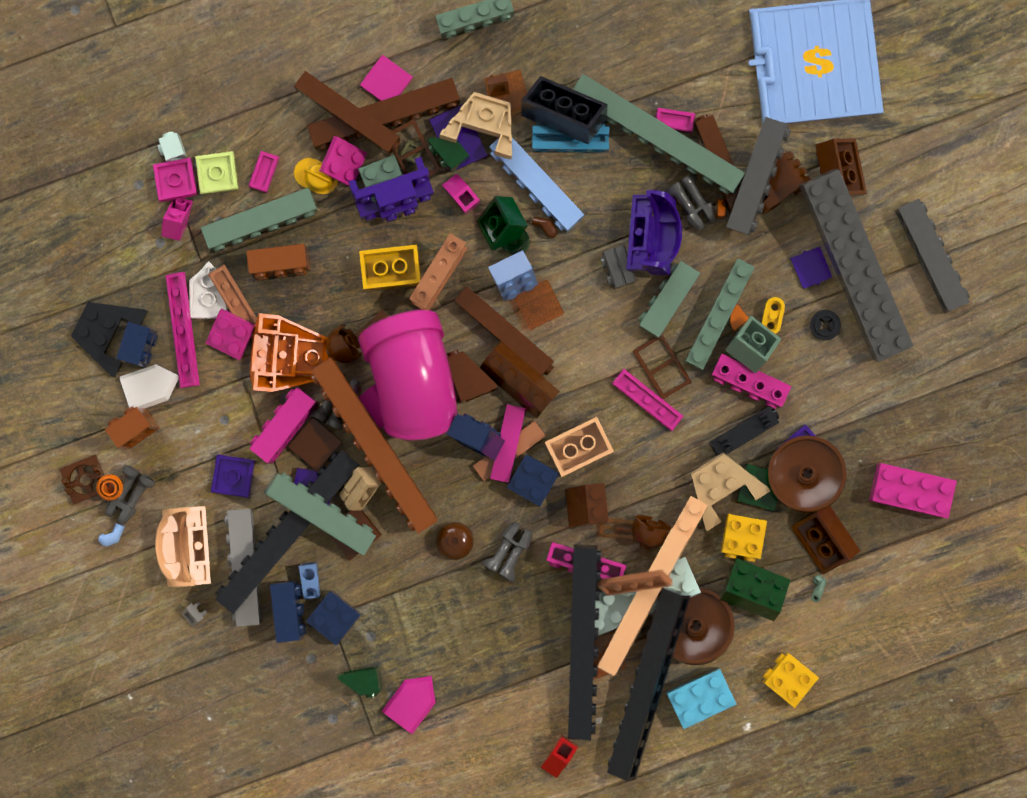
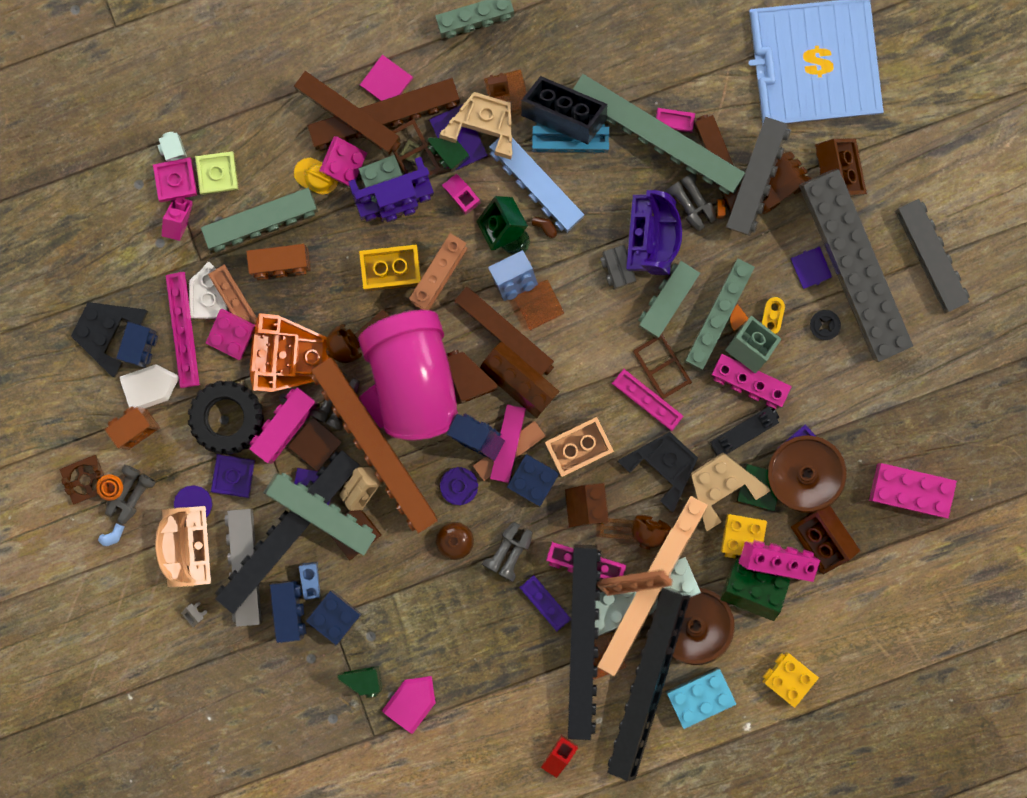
(194, 497): none -> dark purple tile
(200, 411): none -> black tyre
(263, 172): dark pink tile -> none
(459, 486): none -> dark purple tile
(545, 603): none -> dark purple tile
(669, 459): none -> black wing
(779, 561): none -> dark pink brick
(819, 588): sand green arm -> none

